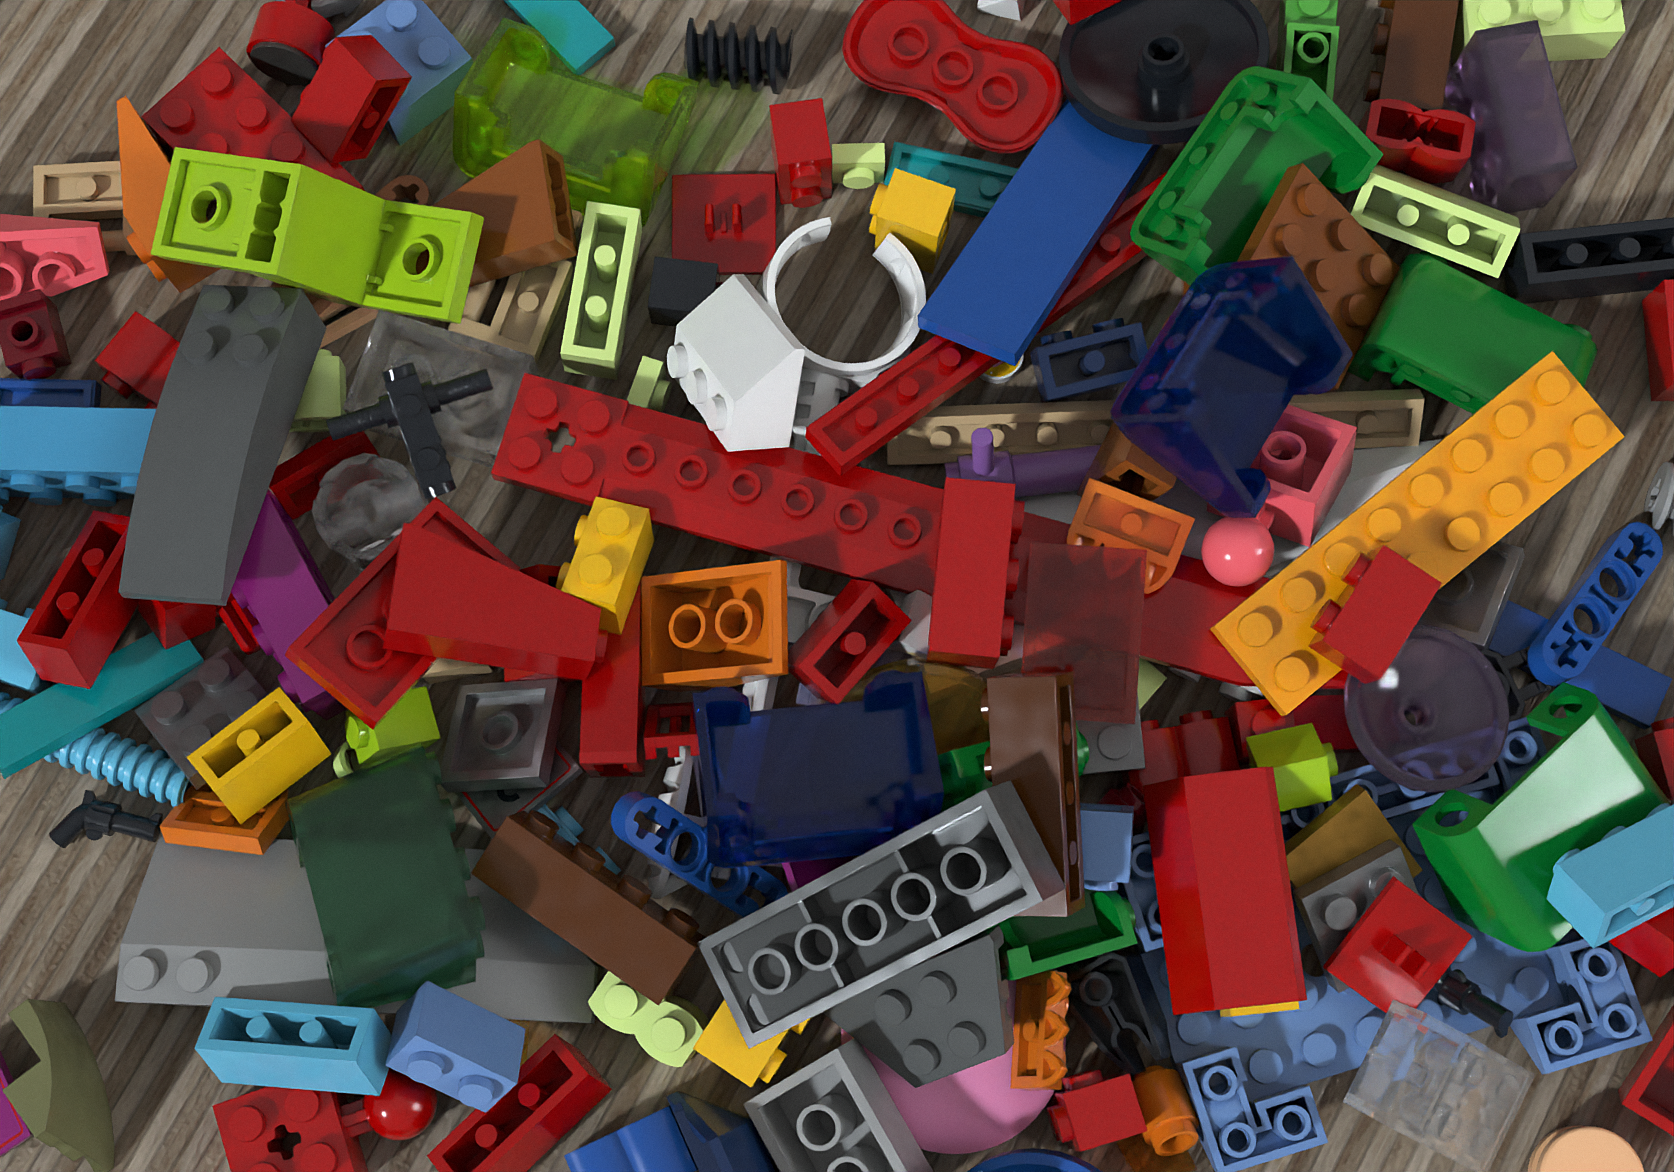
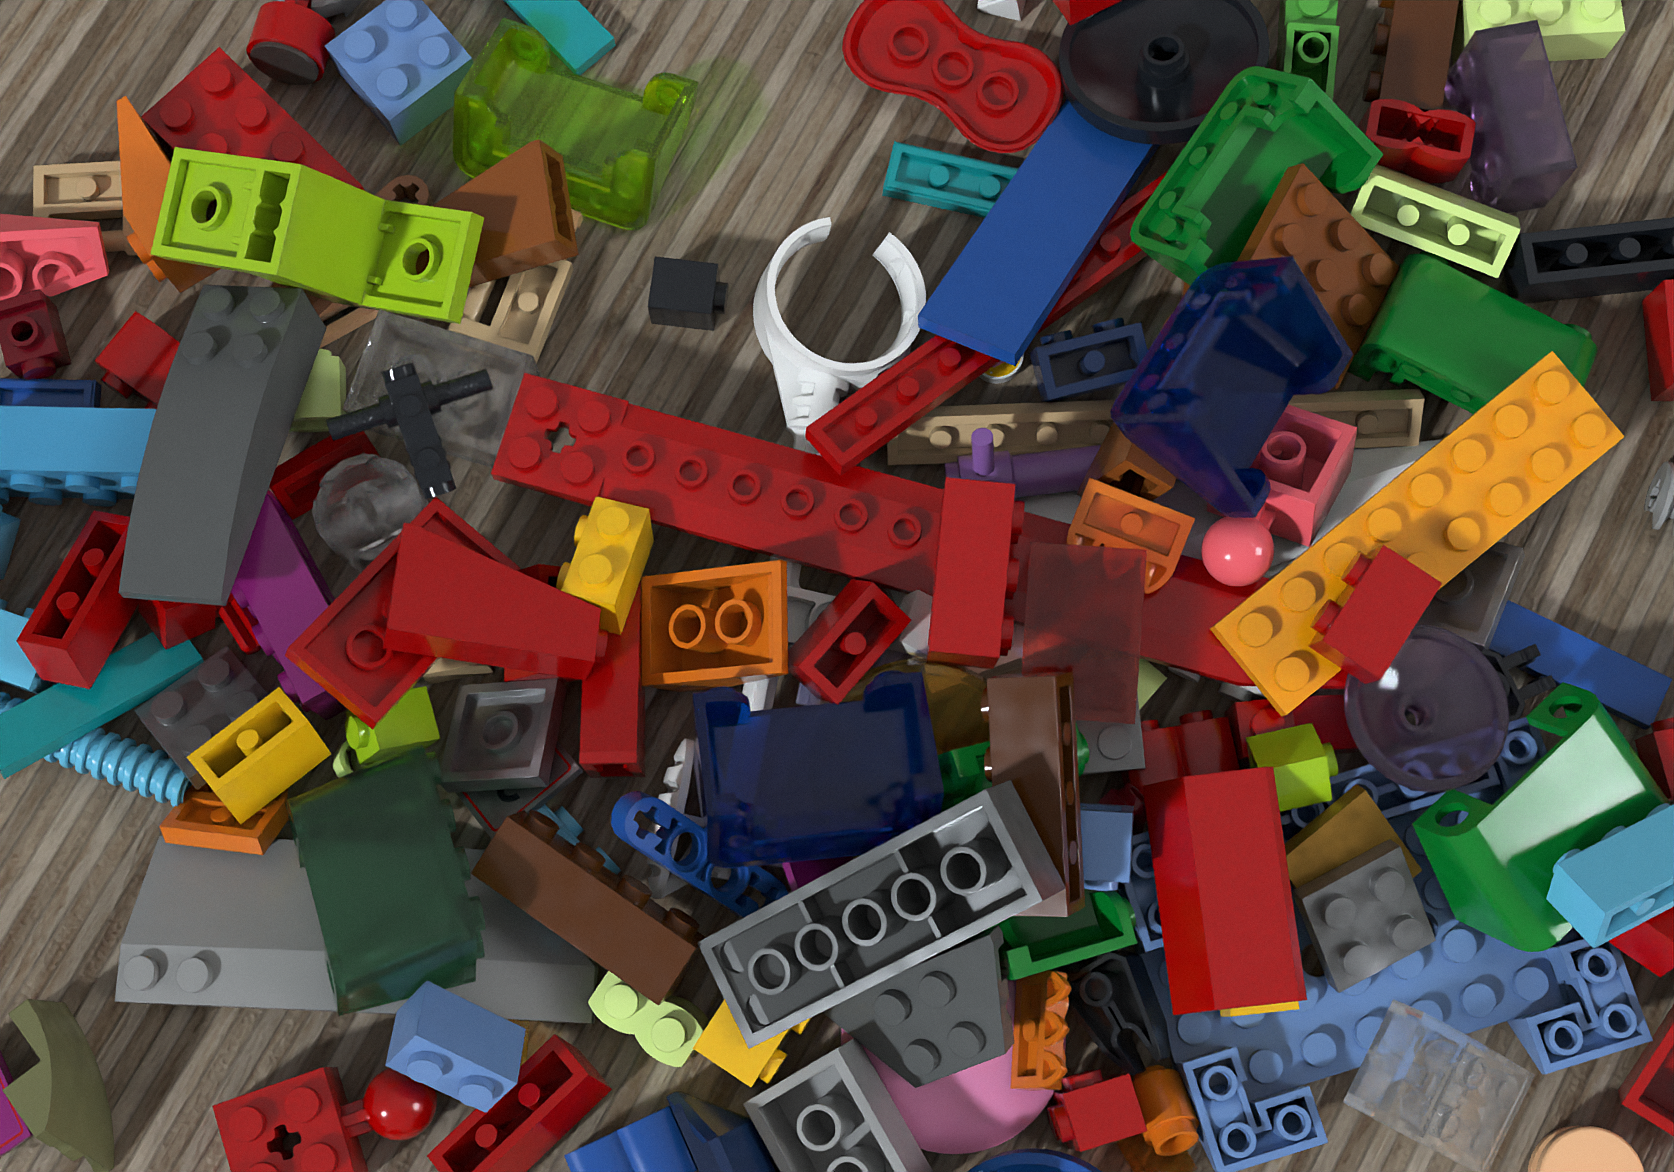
(104, 818): black piece -> none
(295, 1045): medium azure brick -> none
(350, 98): red brick -> none
(601, 290): yellowish green brick -> none
(650, 385): yellowish green plate -> none
(675, 738): red tile -> none
(725, 220): red piece -> none
(738, 57): black piece -> none
(739, 367): white slope -> none
(801, 152): red brick -> none
(858, 164): yellowish green plate -> none
(915, 213): yellow brick -> none
(1397, 948): red piece -> none
(1466, 998): black piece -> none
(1593, 600): blue beam -> none

